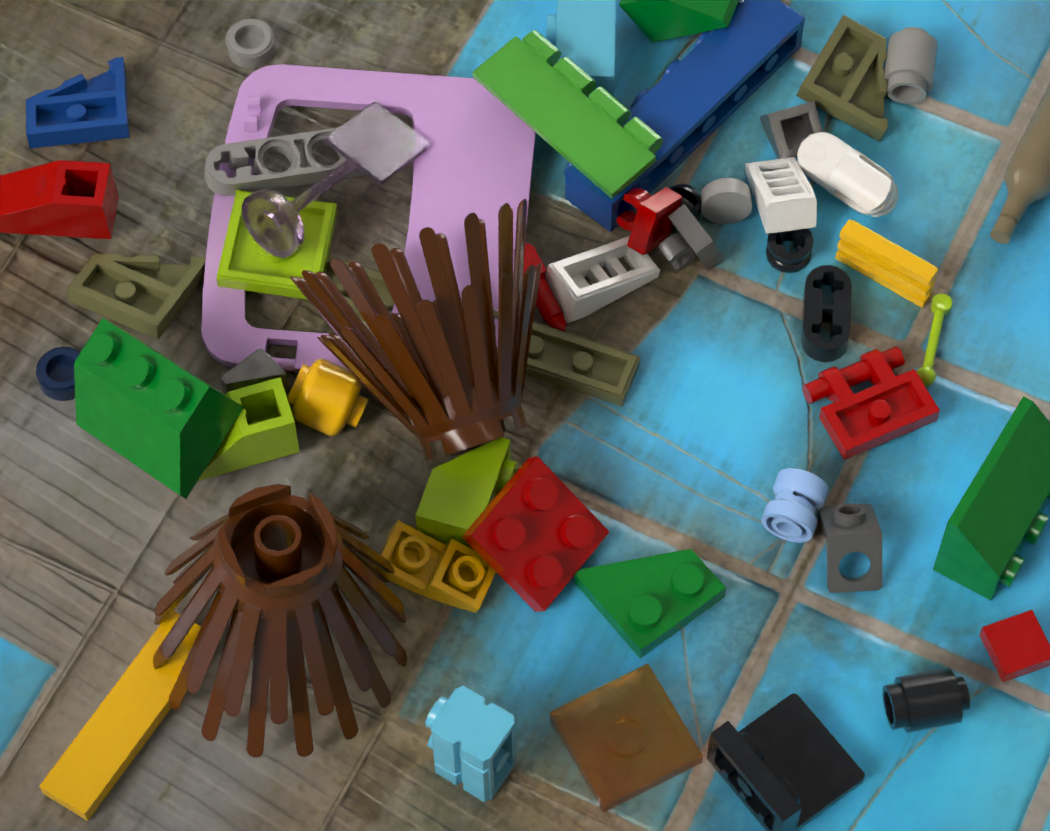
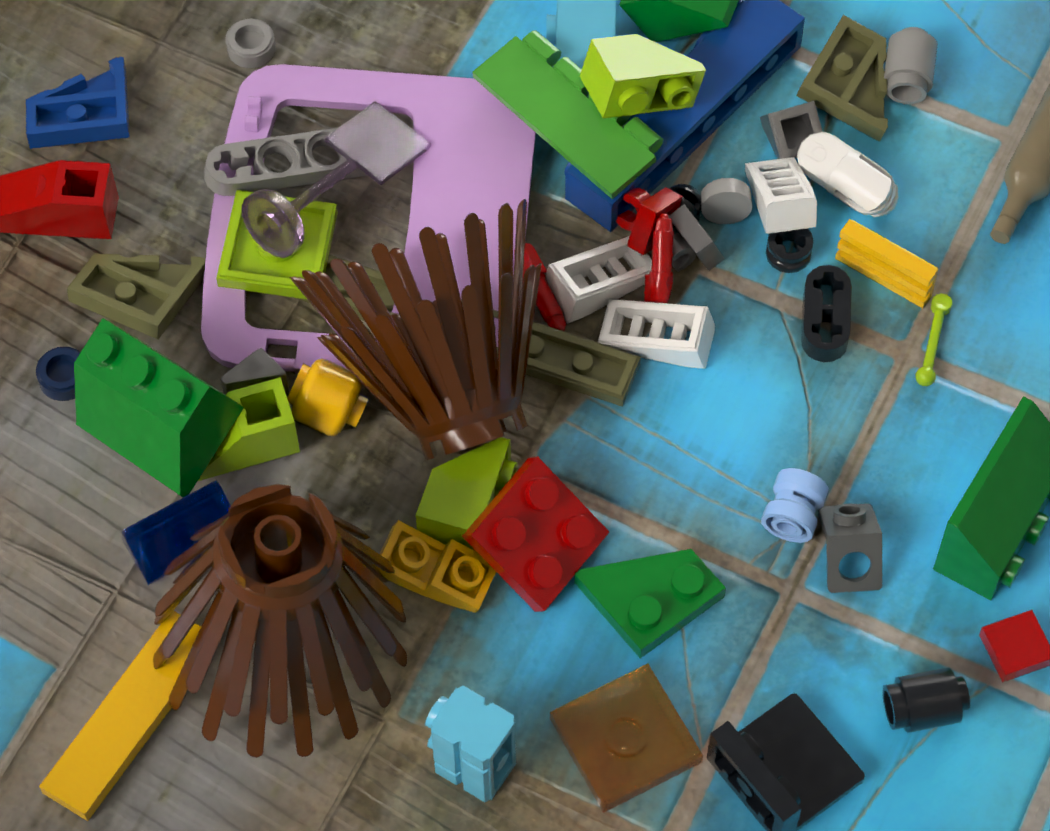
(167, 533): none -> clear blue slope
(639, 76): none -> lime slope
(660, 278): none -> red piece
(673, 350): none -> white slope
(874, 414): red plate -> none

